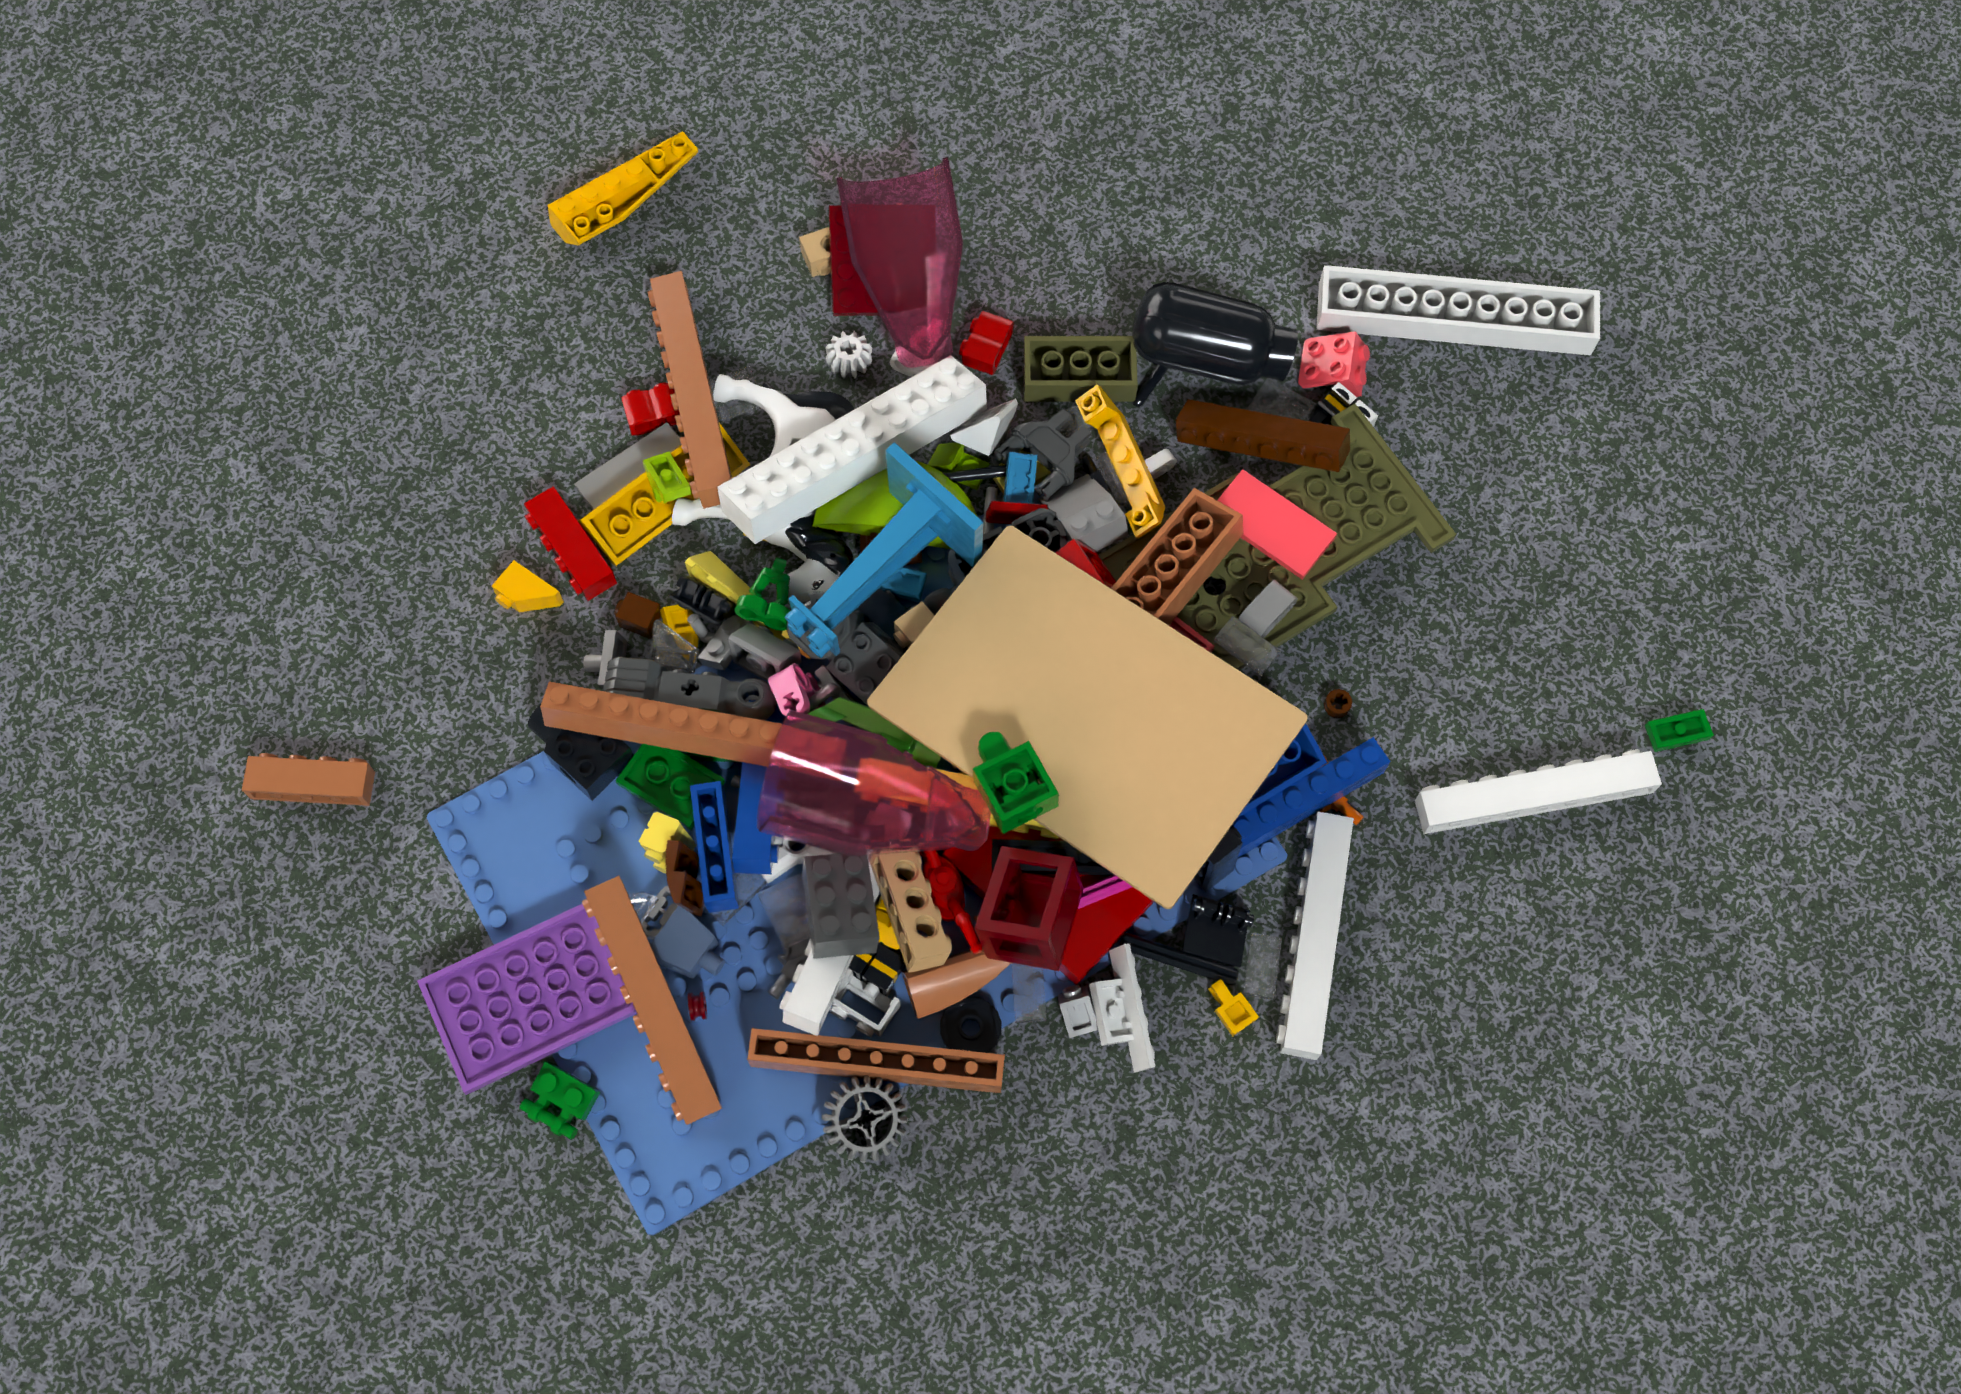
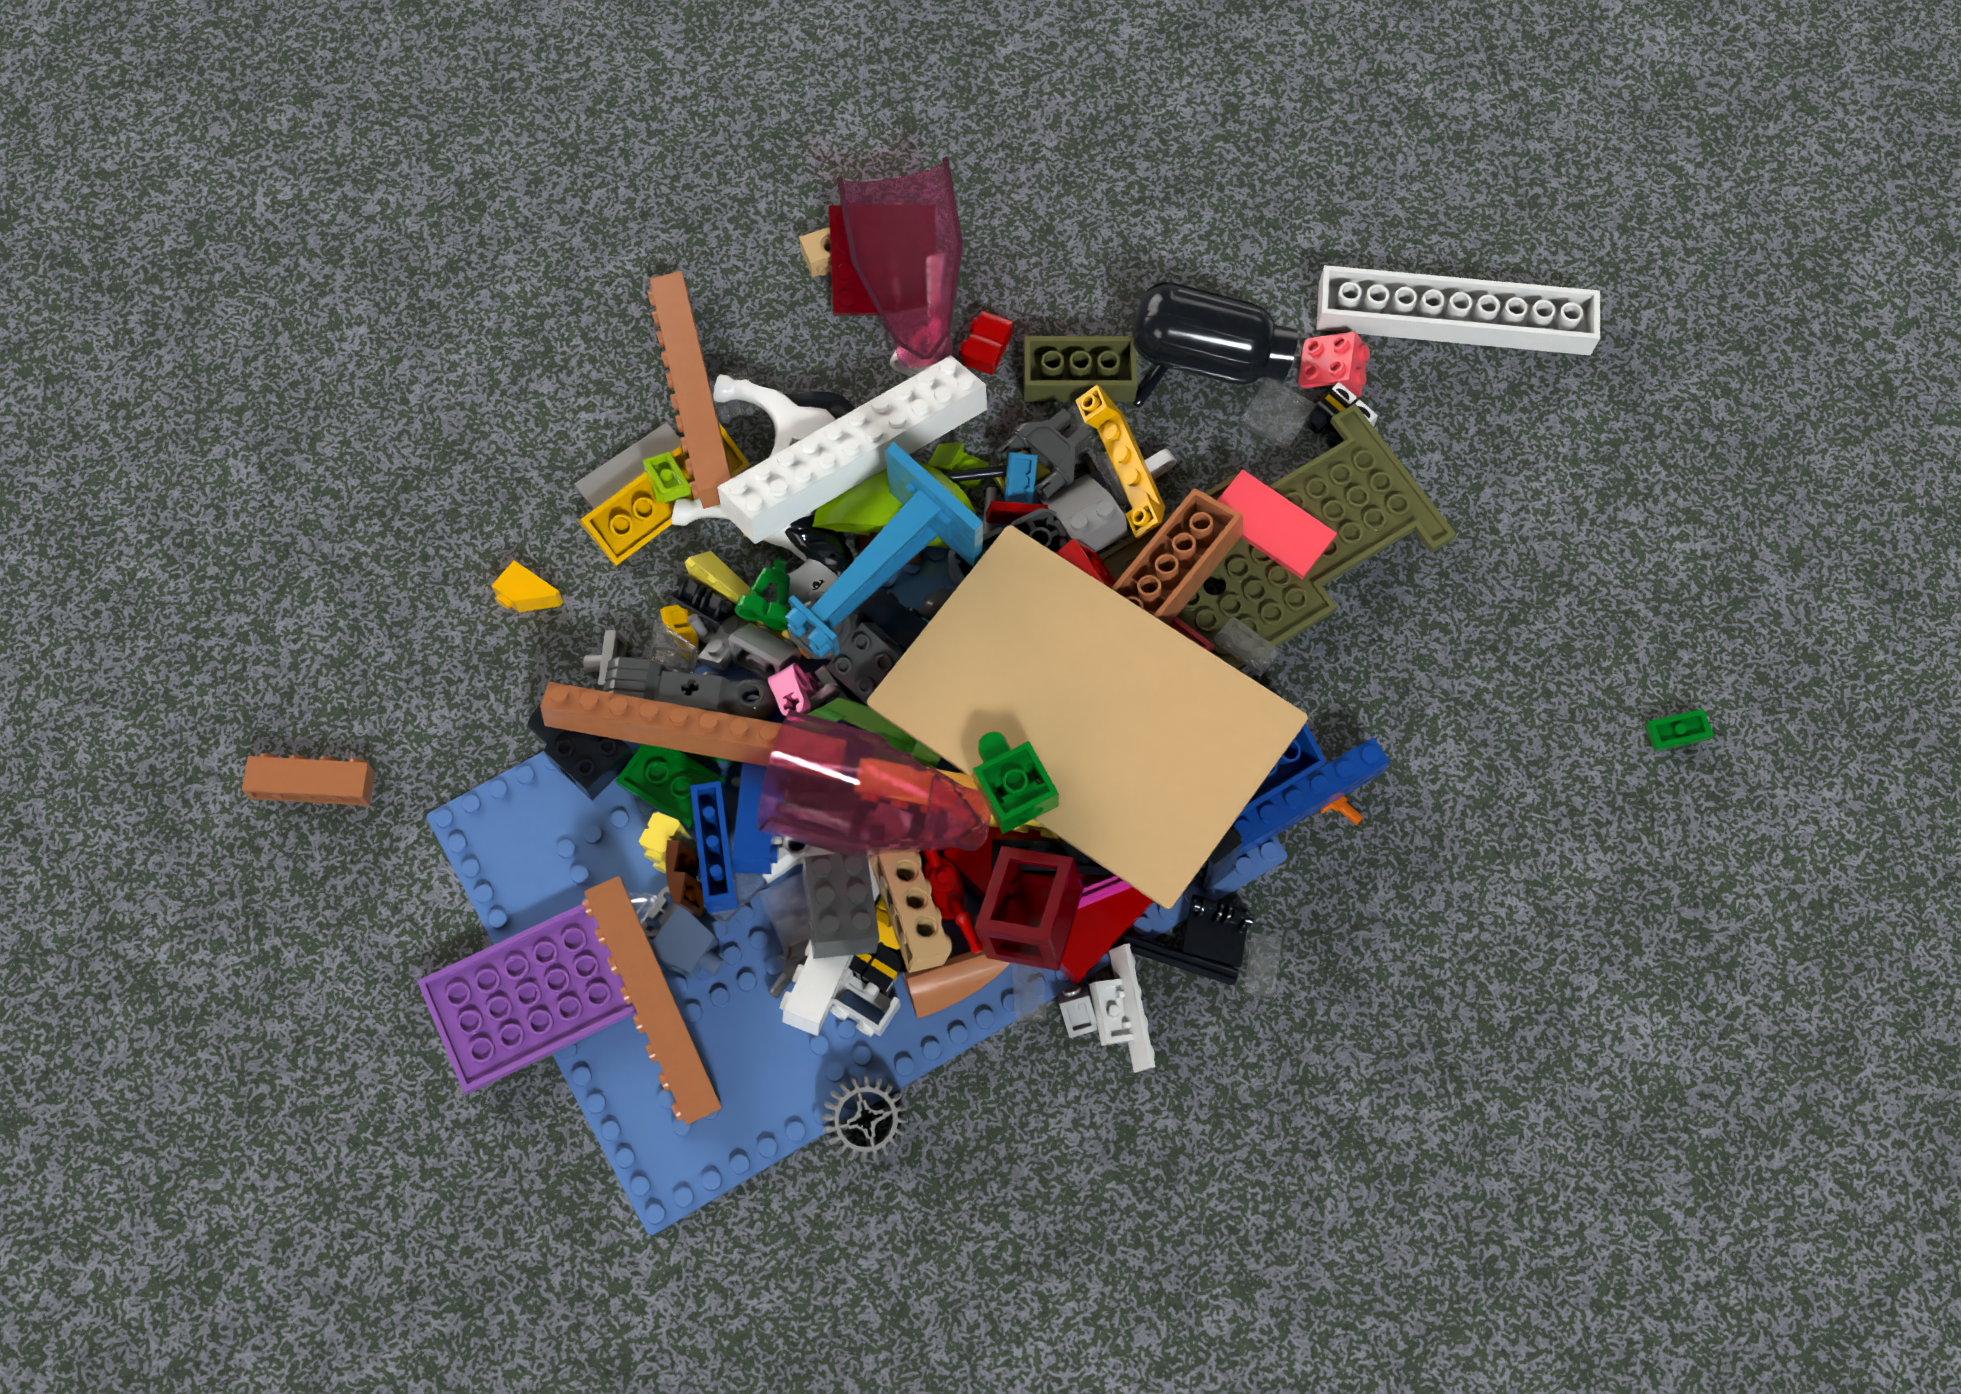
(566, 1092): green plate -> none
(570, 544): red brick -> none
(618, 192): yellow wedge -> none
(637, 614): reddish brown brick -> none
(649, 408): red brick -> none
(697, 1006): dark red bush -> none
(859, 355): white gear -> none
(876, 1059): nougat brick -> none
(906, 584): dark azure plate -> none
(912, 624): tan brick -> none
(971, 1009): black tile -> none
(987, 429): white slope -> none
(1234, 1011): yellow plate -> none
(1263, 435): reddish brown brick -> none
(1268, 608): light grey beam -> none
(1316, 936): white brick -> none
(1331, 710): reddish brown bush -> none
(1537, 791): white brick -> none

